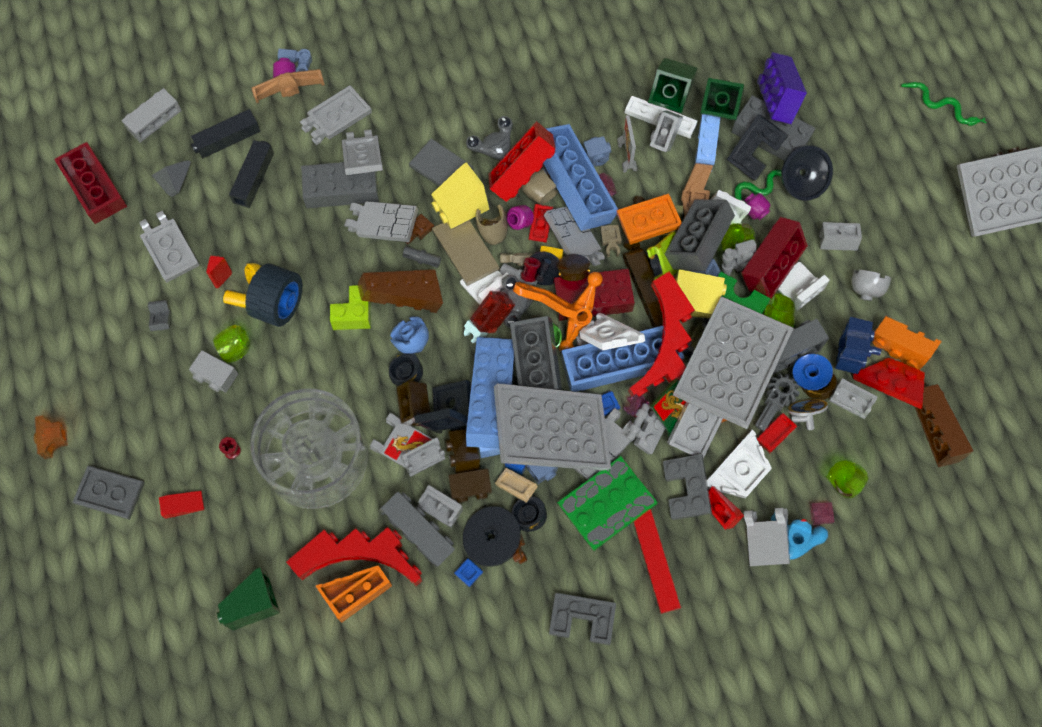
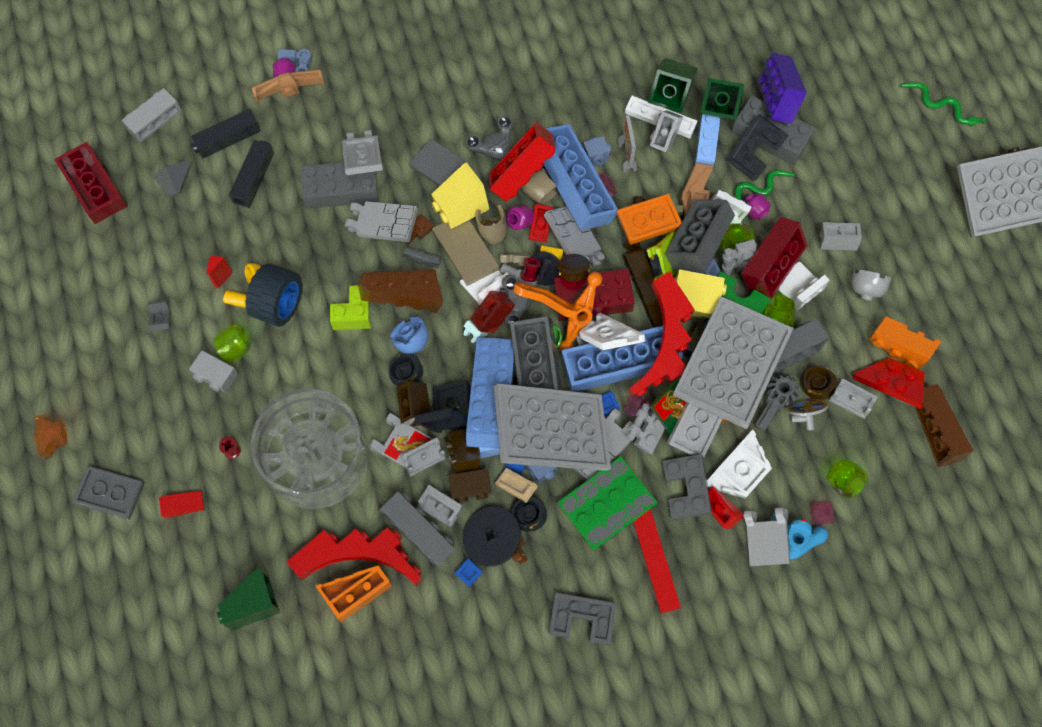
(168, 248): light grey tile -> none
(335, 115): light grey tile -> none
(611, 236): dark tan plate -> none
(776, 433): red tile -> none
(812, 364): blue dish -> none
(816, 172): black dish -> none
(855, 345): dark blue brick -> none

